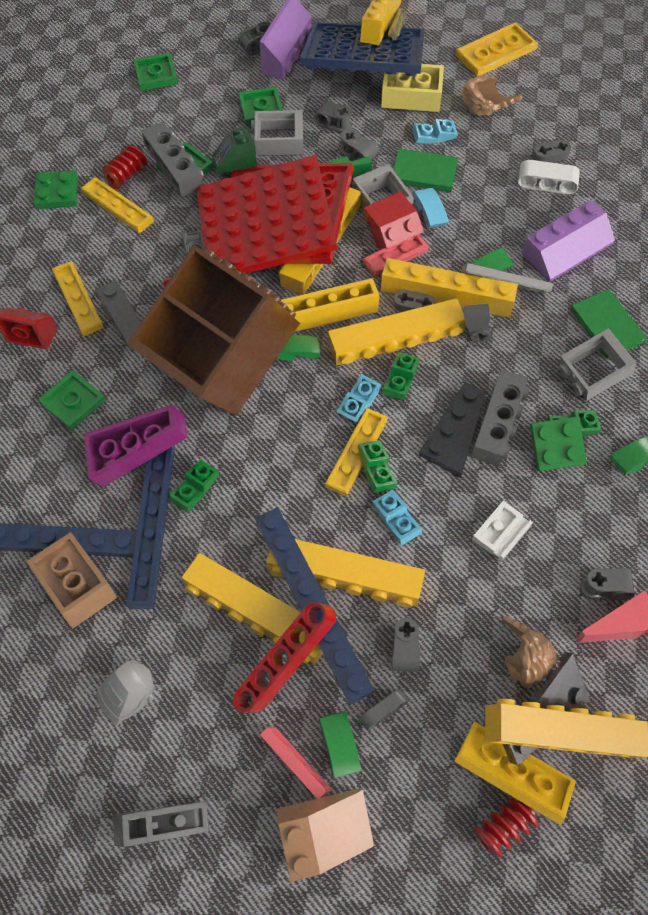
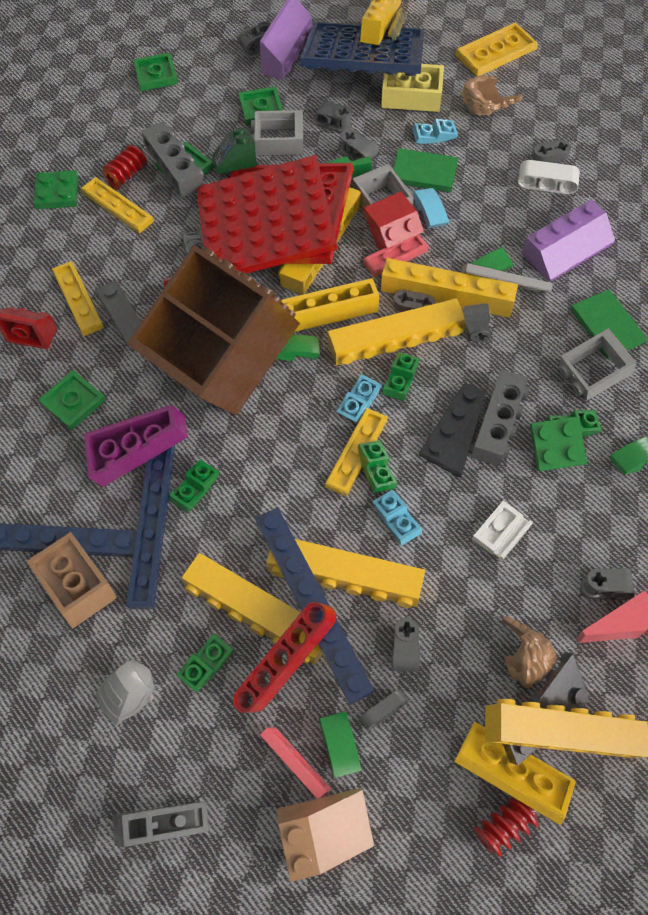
(206, 663): none -> green slope

